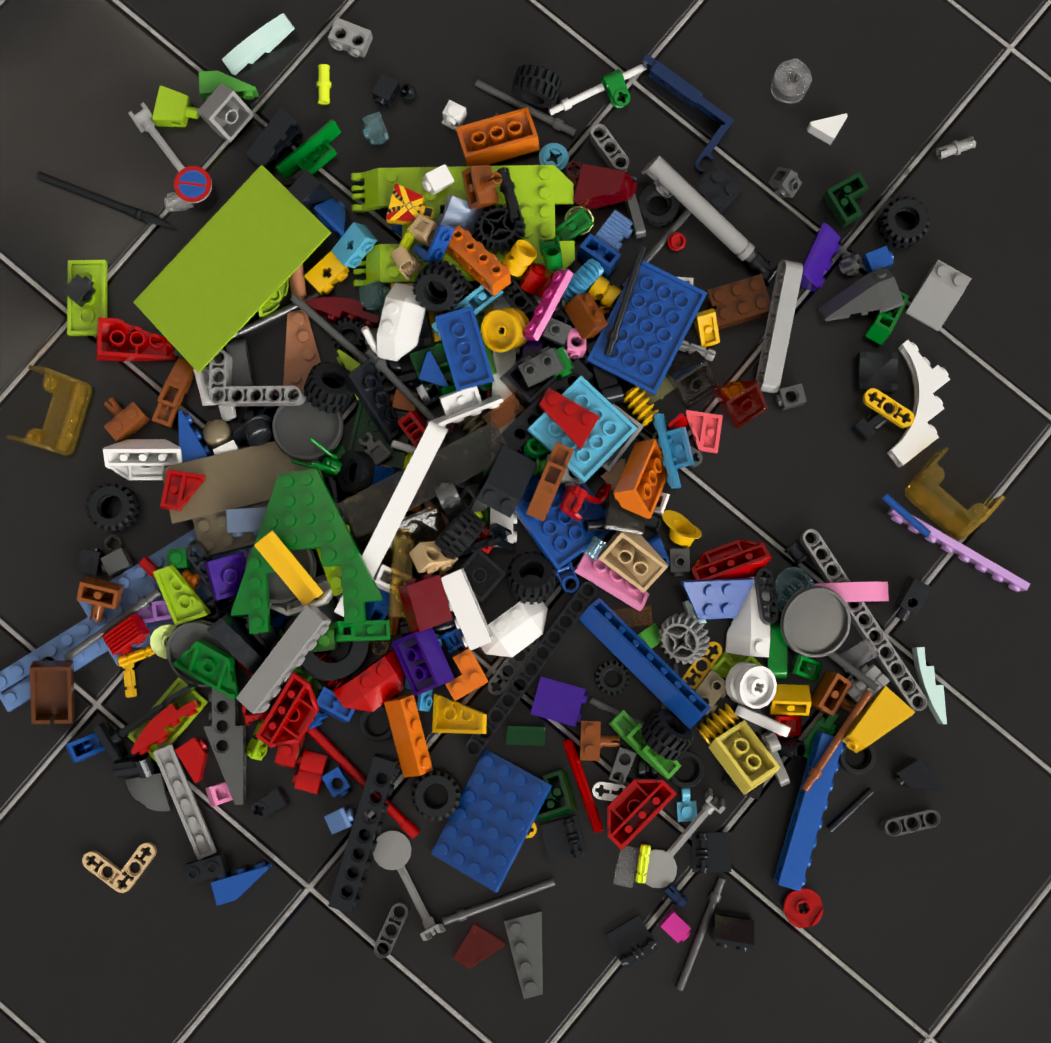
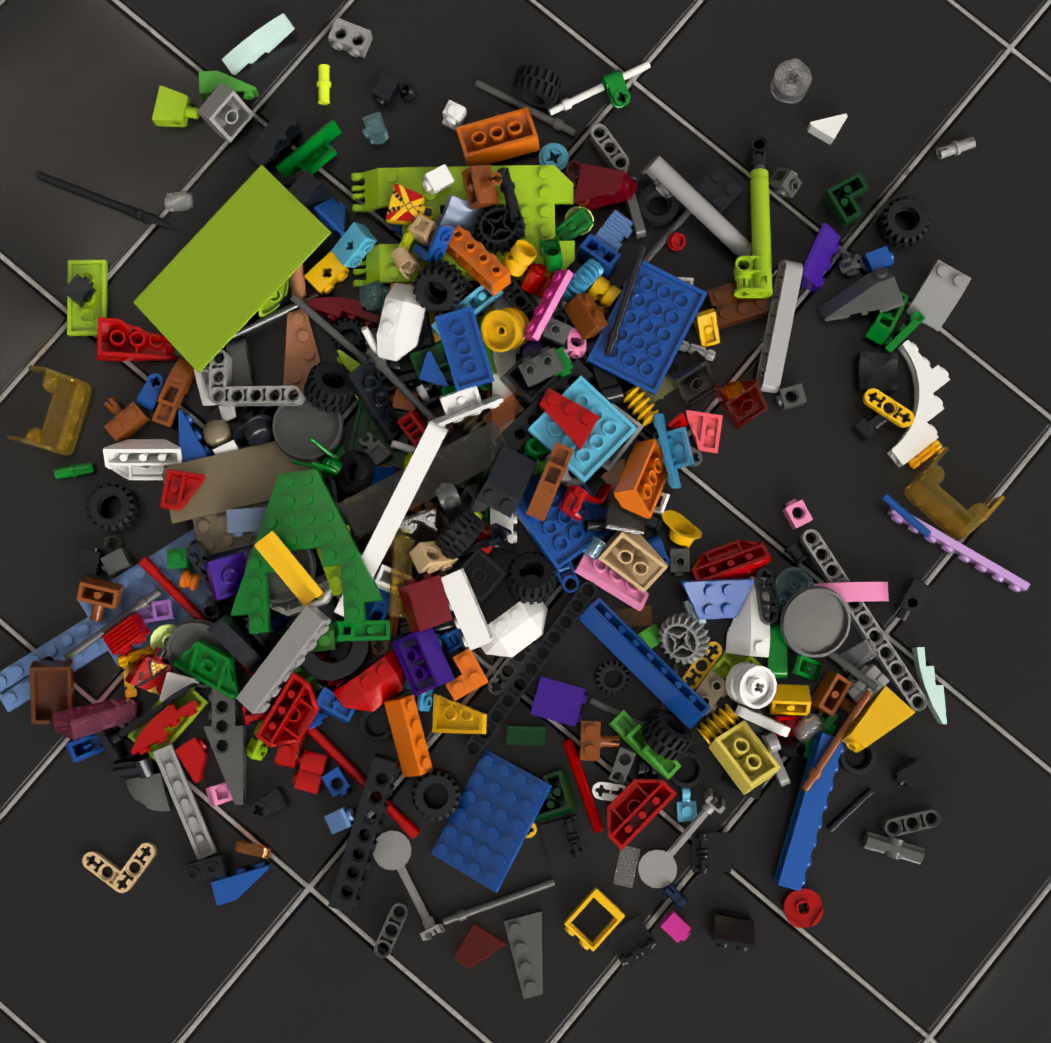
(73, 470): none -> green axle
(93, 718): none -> clear pink slope
(149, 672): none -> red torso
(150, 392): none -> blue piece
(174, 683): none -> white slope
(179, 596): lime wing -> none
(191, 182): piece -> none
(253, 849): none -> clear orange beam
(606, 903): none -> yellow window
(643, 861): neon yellow axle -> none
(693, 98): dark blue hinge -> none
(715, 897): dark grey bar -> none
(758, 275): none -> lime piece
(805, 515): none -> bright pink brick
(807, 727): none -> clear brick
(893, 847): none -> dark grey piece
(914, 320): none -> green hinge
(924, 454): none -> yellow axle

